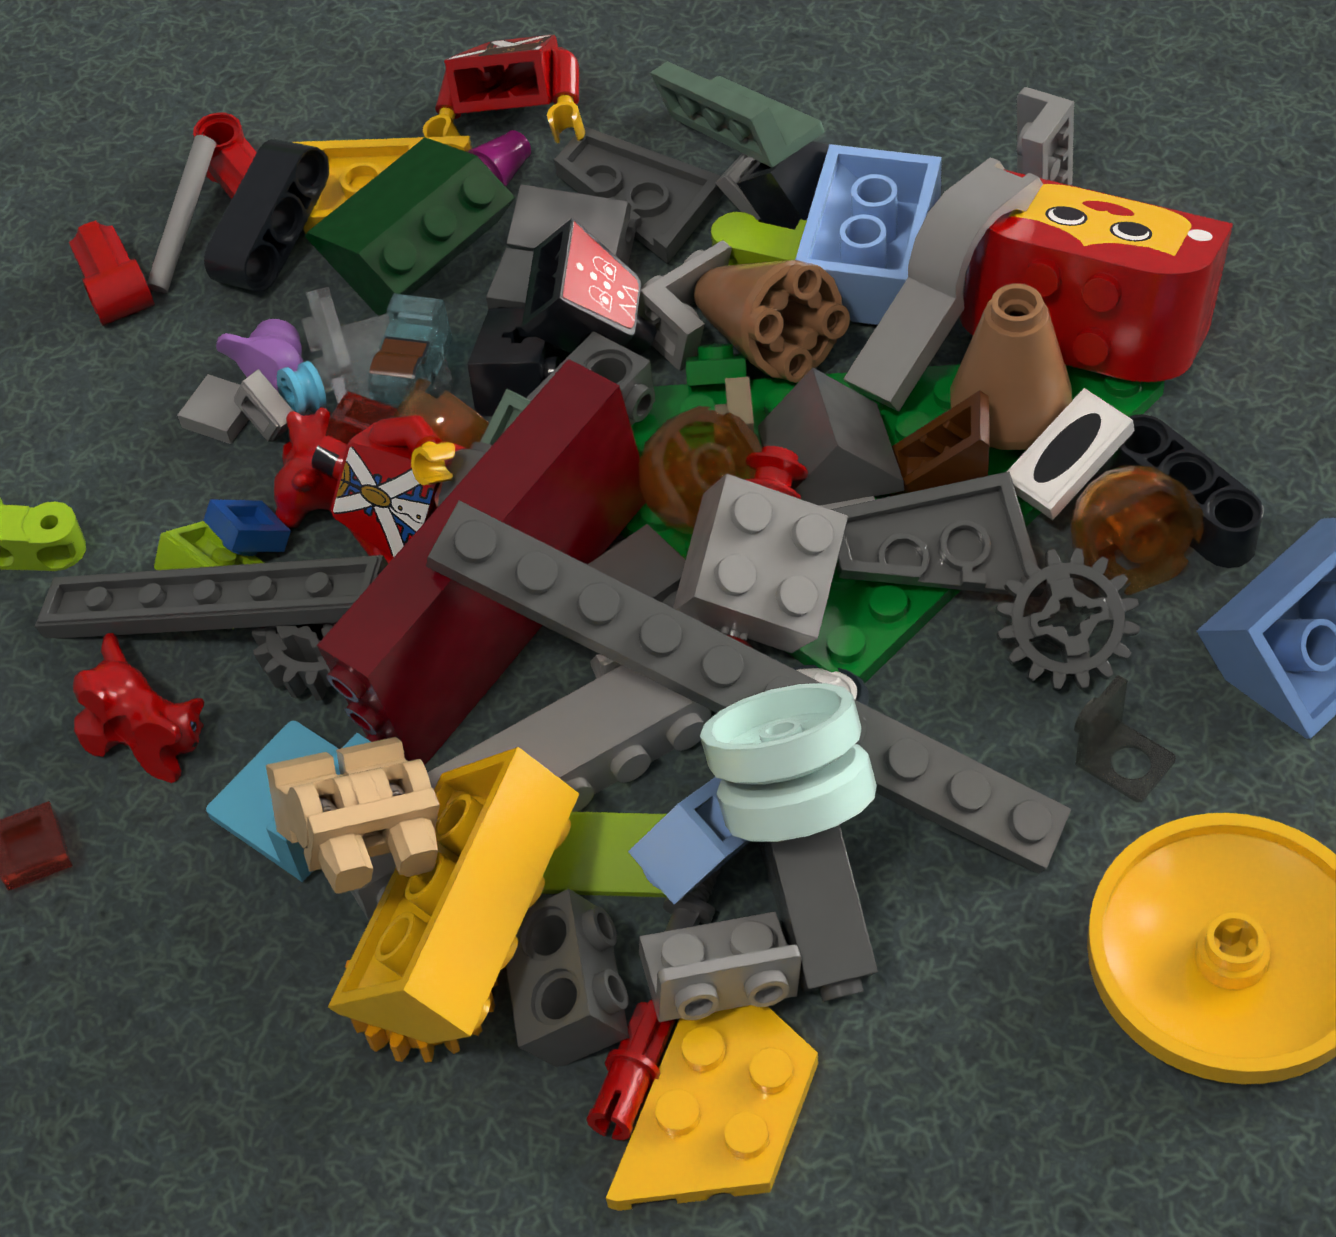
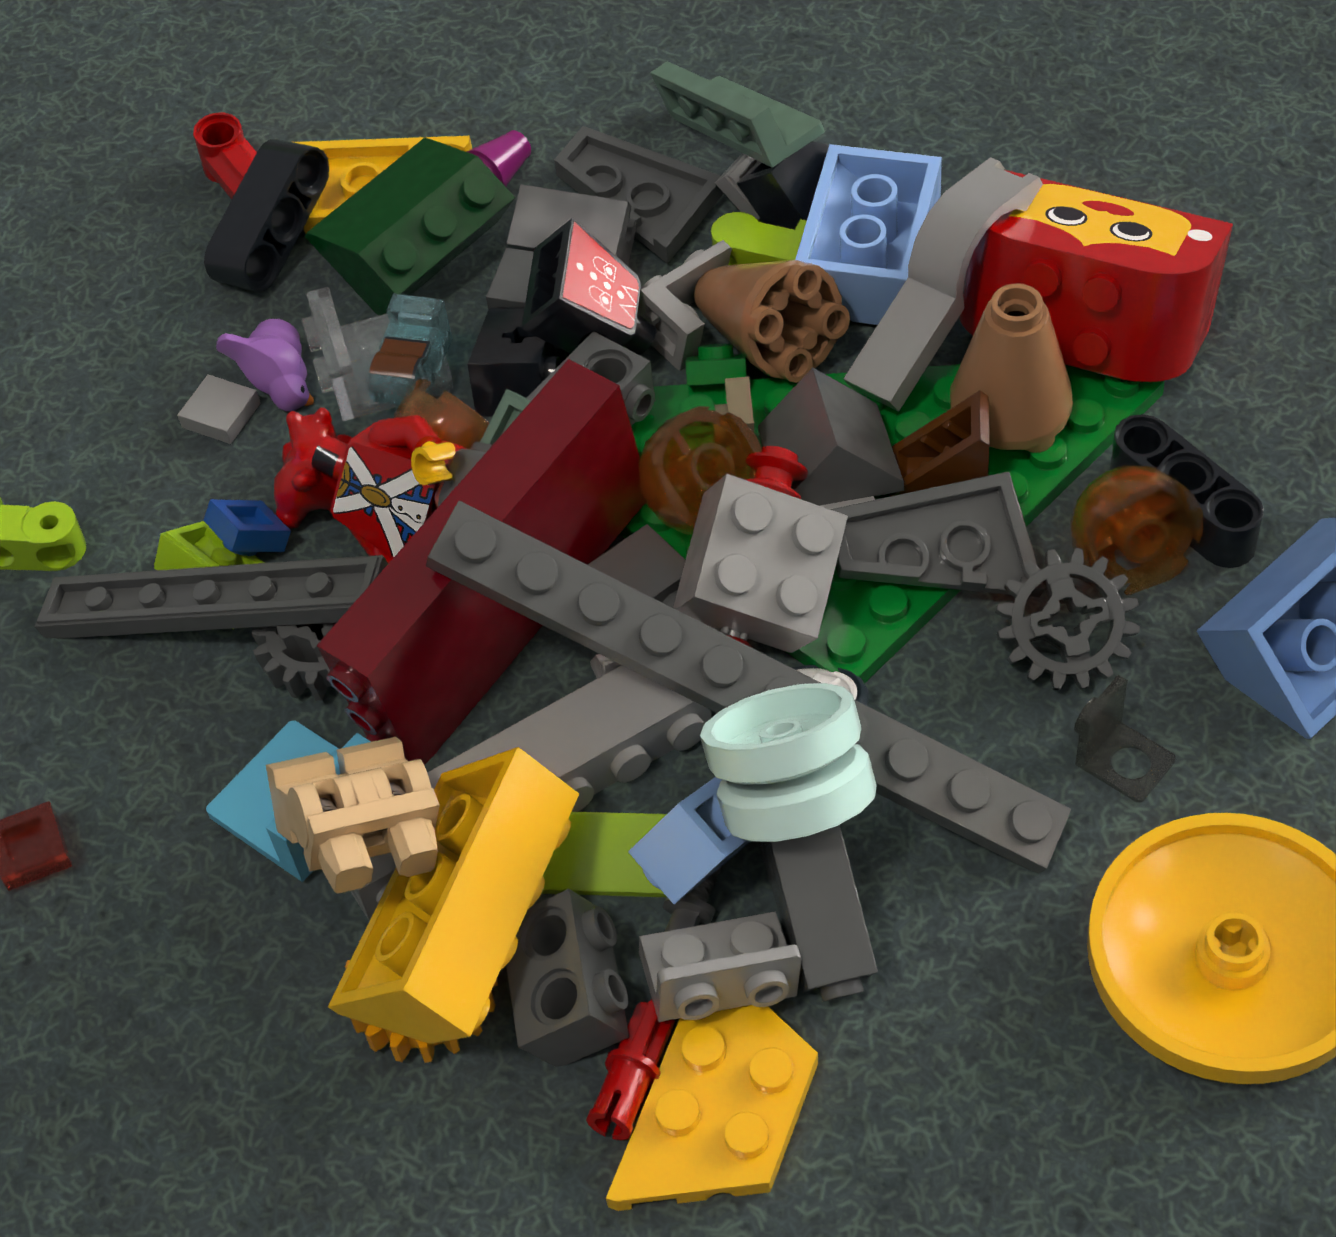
(110, 277): red piece -> none
(128, 712): red animal -> none
(181, 214): light grey bar -> none
(263, 405): light grey tile -> none
(302, 388): medium azure bush -> none
(356, 414): clear red plate -> none
(510, 76): red torso -> none
(1045, 135): light grey bracket -> none
(1069, 453): white tile -> none

